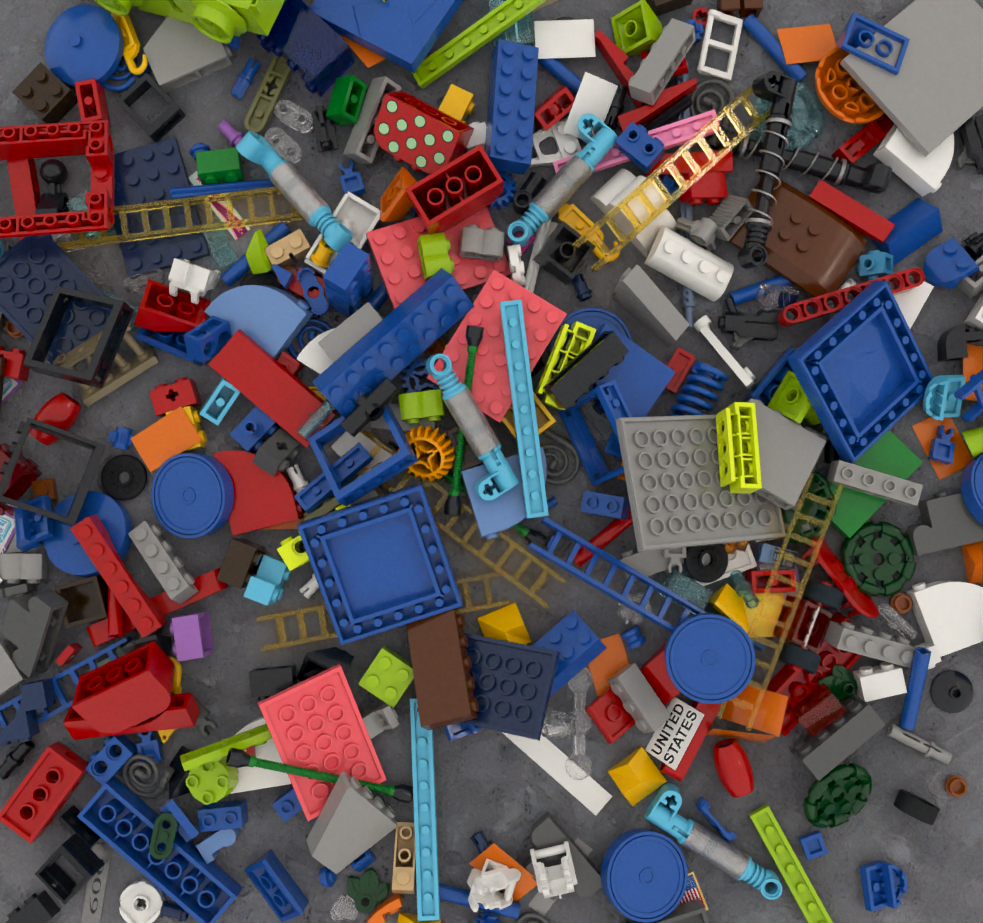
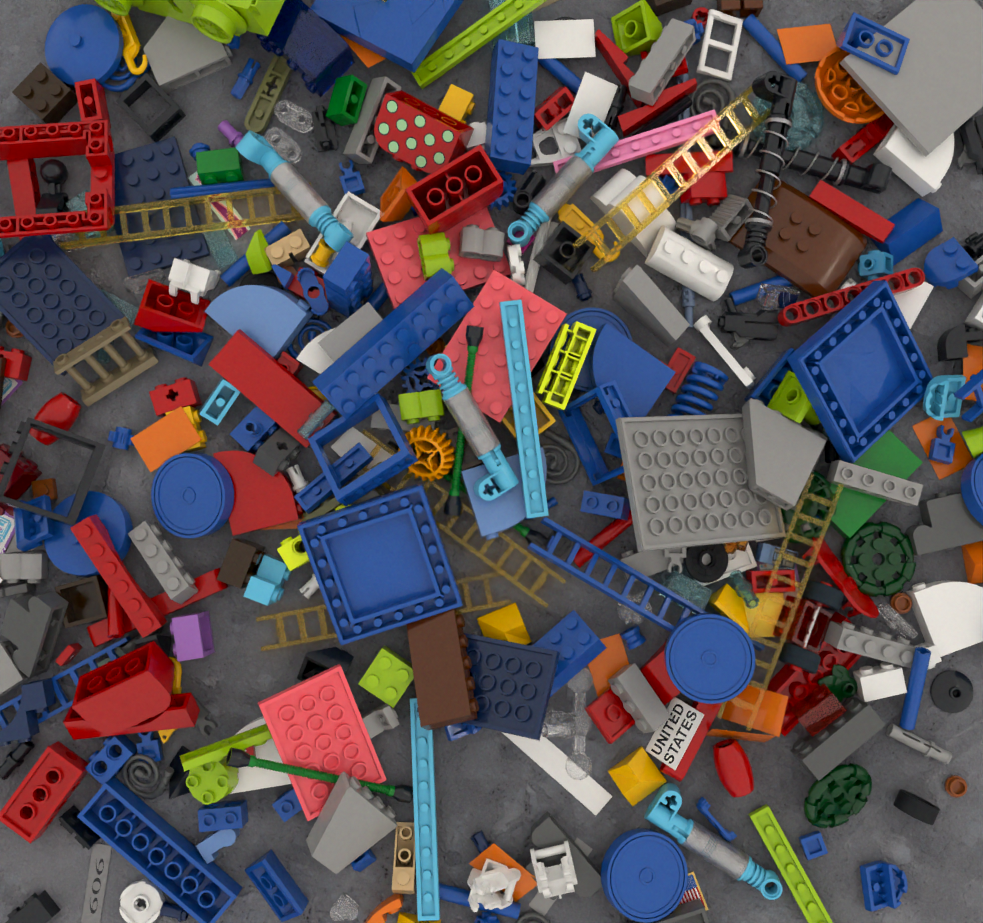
(80, 857): black window -> none
(106, 347): black window -> none
(136, 482): black wheel -> none
(163, 835): dark green plate -> none
(185, 826): blue slope -> none
(207, 339): blue brick -> none
(271, 680): black brick -> none
(327, 877): blue plate -> none
(368, 887): dark green plate -> none
(369, 407): black piece -> none
(586, 369): black brick -> none
(640, 147): blue brick -> none
(742, 448): neon yellow brick -> none

